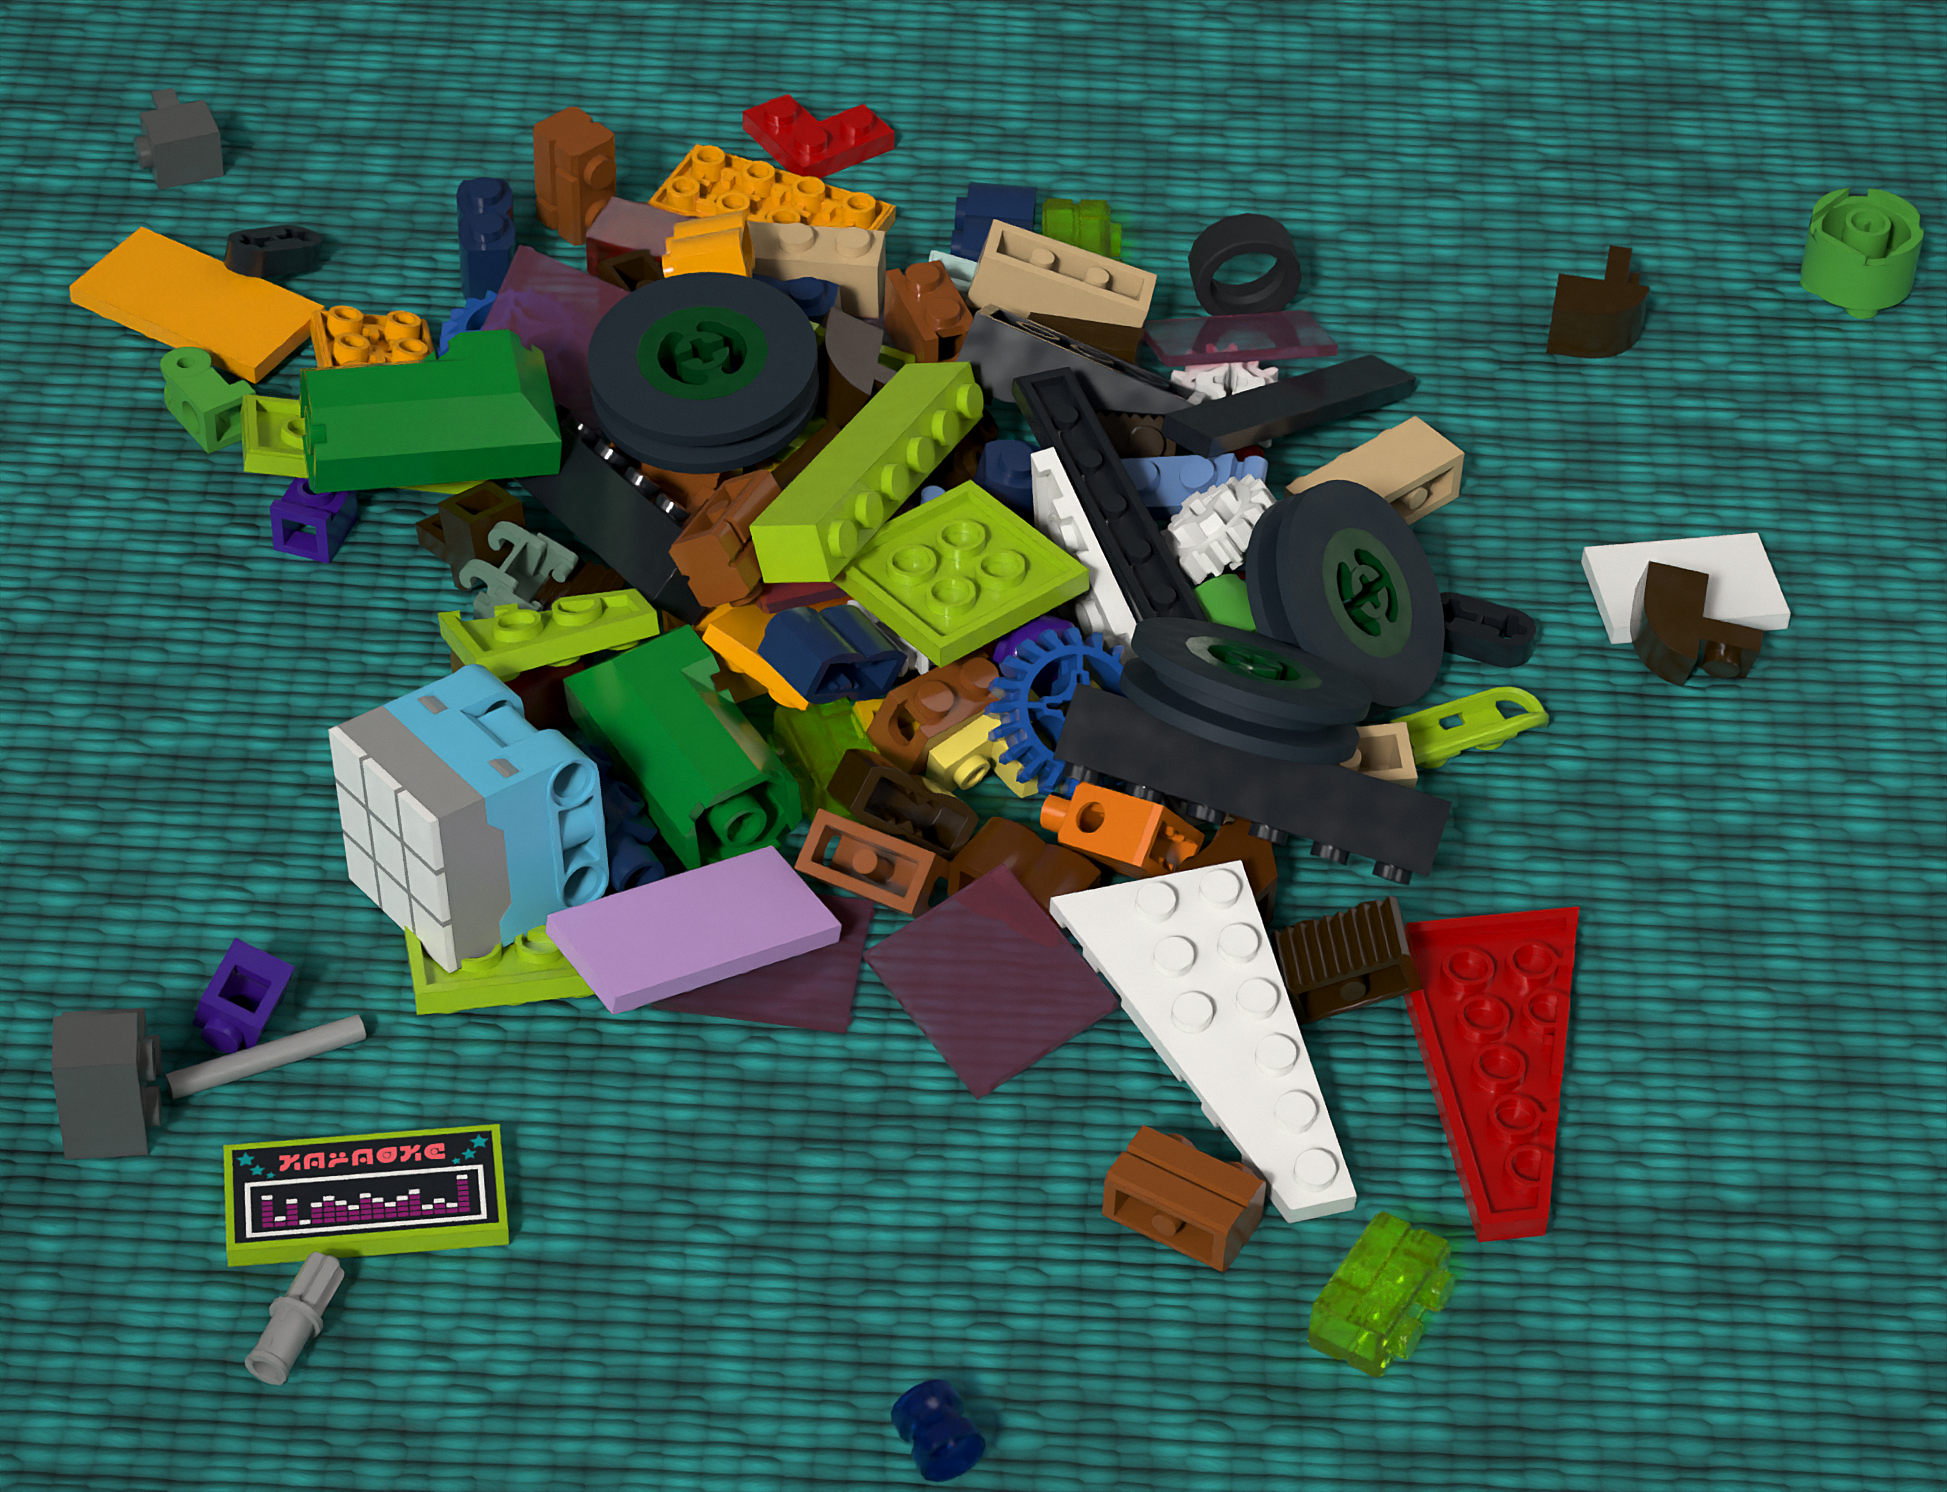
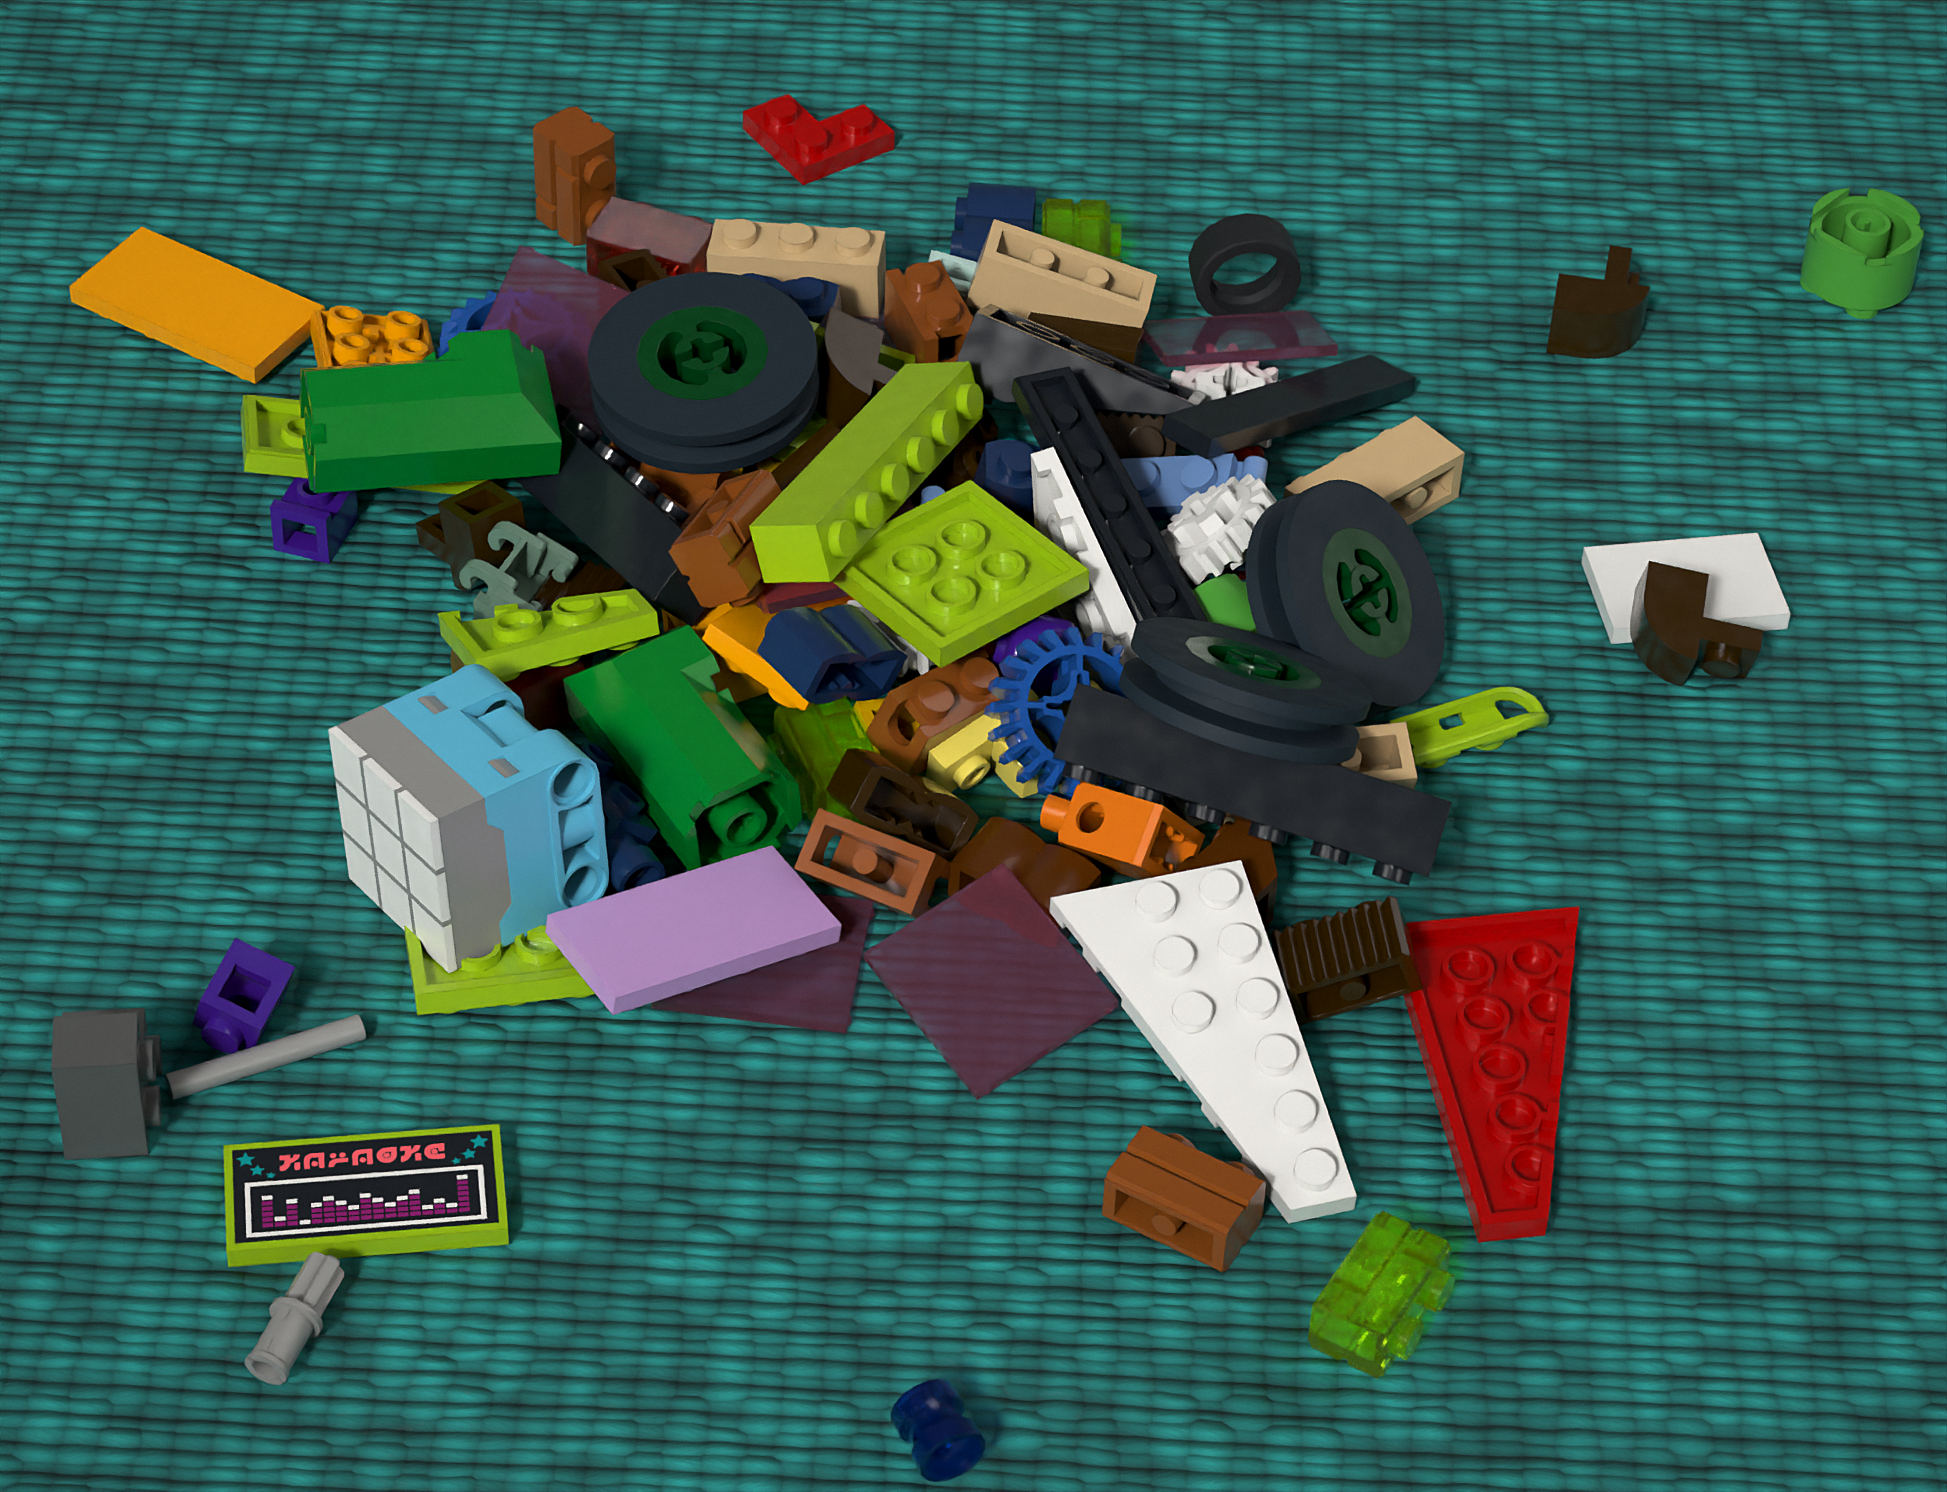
(178, 141): dark grey brick -> none
(202, 398): bright green leg -> none
(272, 251): black beam -> none
(484, 234): dark blue brick -> none
(710, 245): light orange brick -> none
(721, 183): light orange tile -> none
(1480, 631): black beam -> none

